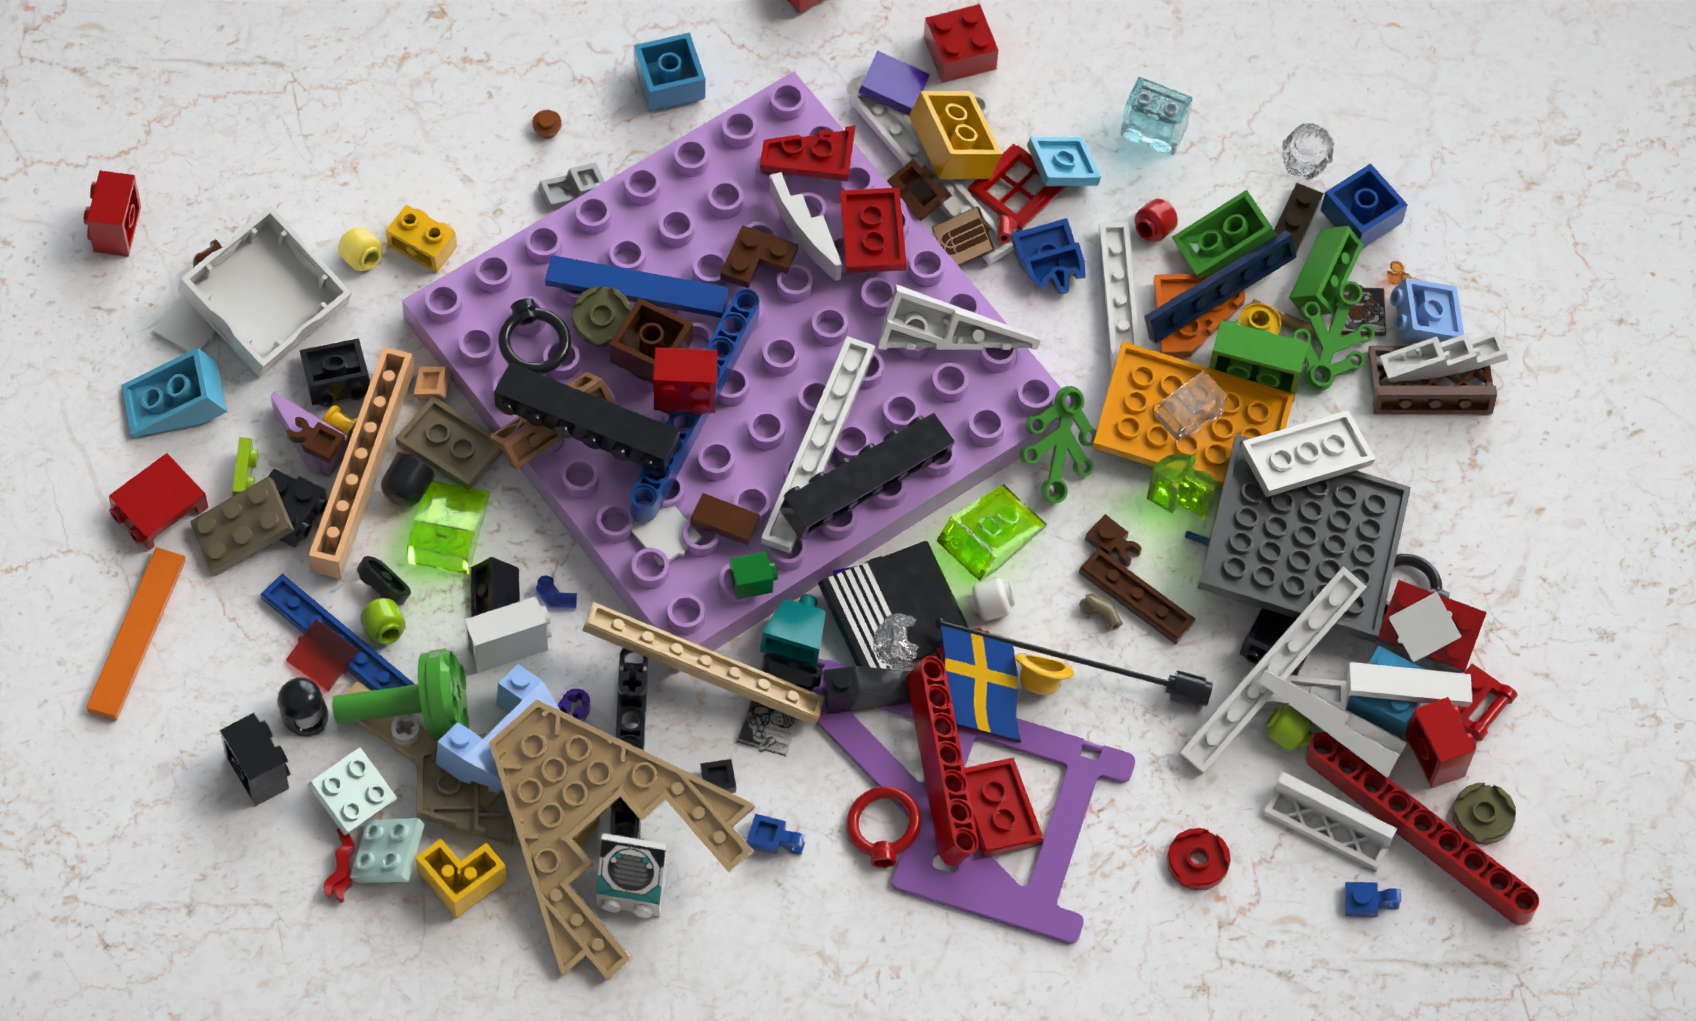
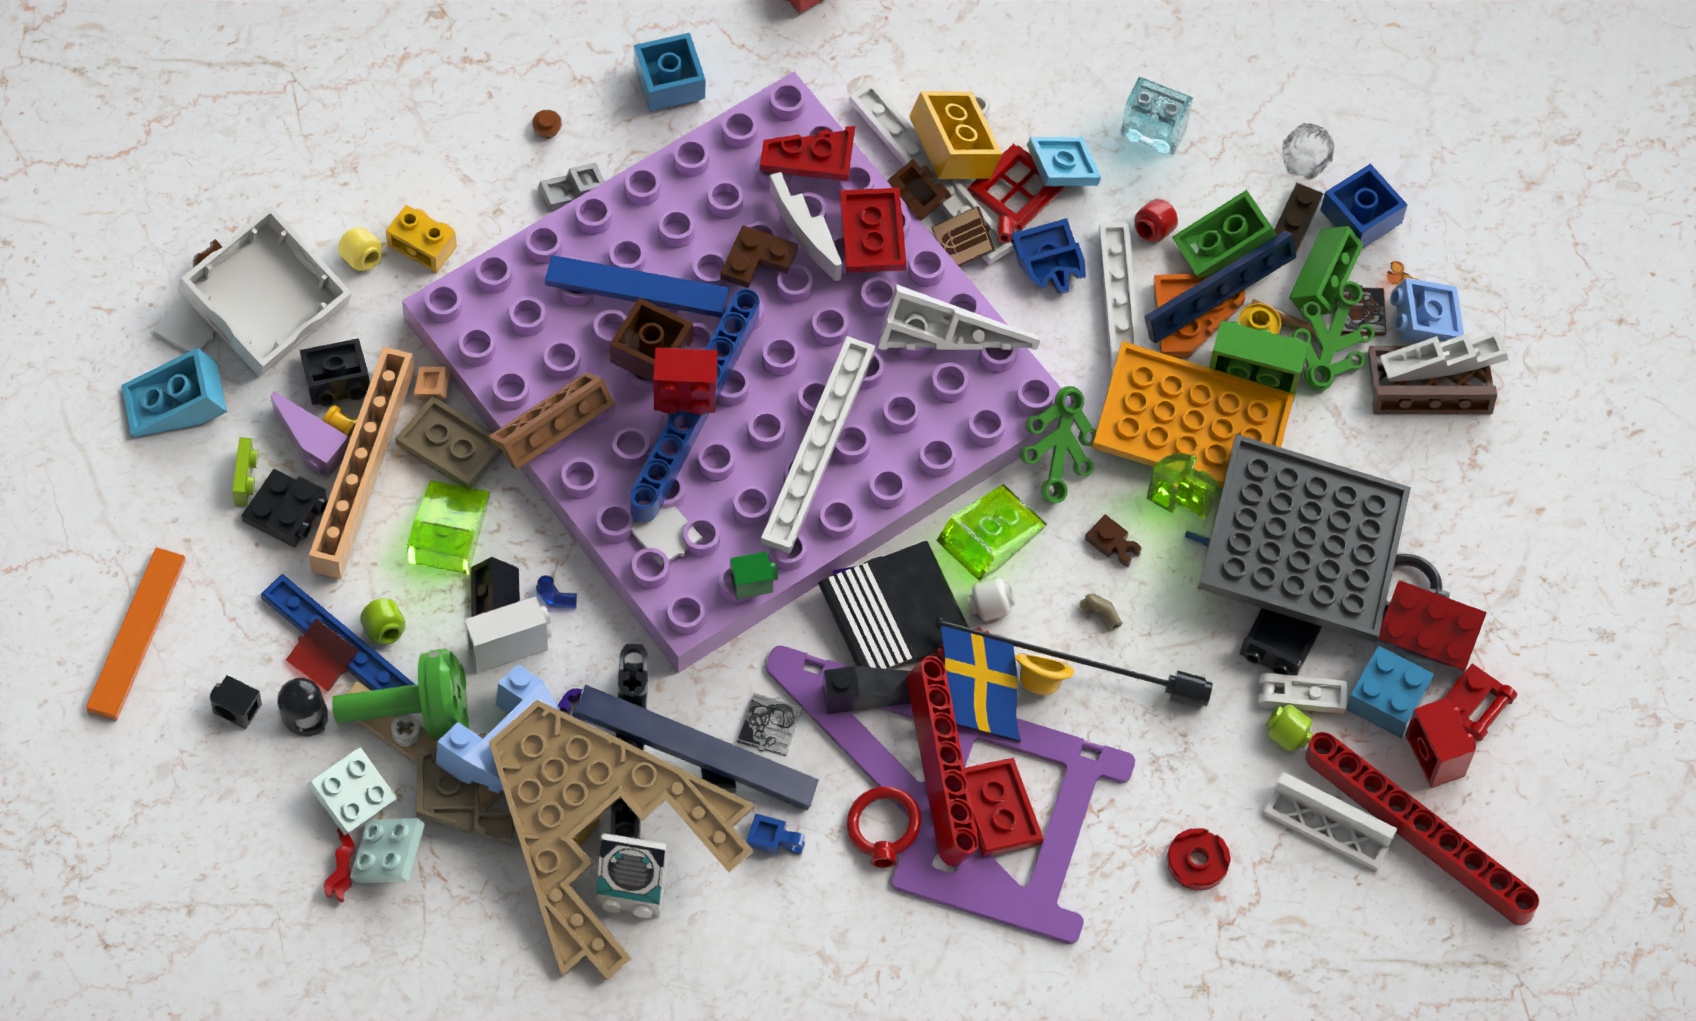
(113, 213): red brick -> none
(156, 500): red panel -> none
(235, 701): none -> black brick
(242, 526): dark tan plate -> none
(255, 758): black brick -> none
(318, 441): reddish brown plate -> none
(383, 580): black plate -> none
(406, 480): black helmet -> none
(460, 882): yellow brick -> none
(525, 313): black piece -> none
(586, 418): black brick -> none
(600, 314): olive tile -> none
(696, 747): none -> dark blue tile
(703, 663): tan tile -> none
(725, 519): reddish brown tile -> none
(792, 670): black plate -> none
(795, 630): teal torso -> none
(866, 475): black brick -> none
(892, 644): clear hair -> none
(893, 83): tile -> none
(961, 43): red brick -> none
(1137, 596): reddish brown tile -> none
(1191, 406): clear brick -> none
(1280, 661): white plate -> none
(1307, 453): white plate -> none
(1358, 735): white wedge -> none
(1364, 899): blue plate -> none
(1408, 684): white tile -> none
(1425, 627): white piece -> none
(1484, 813): olive tile -> none

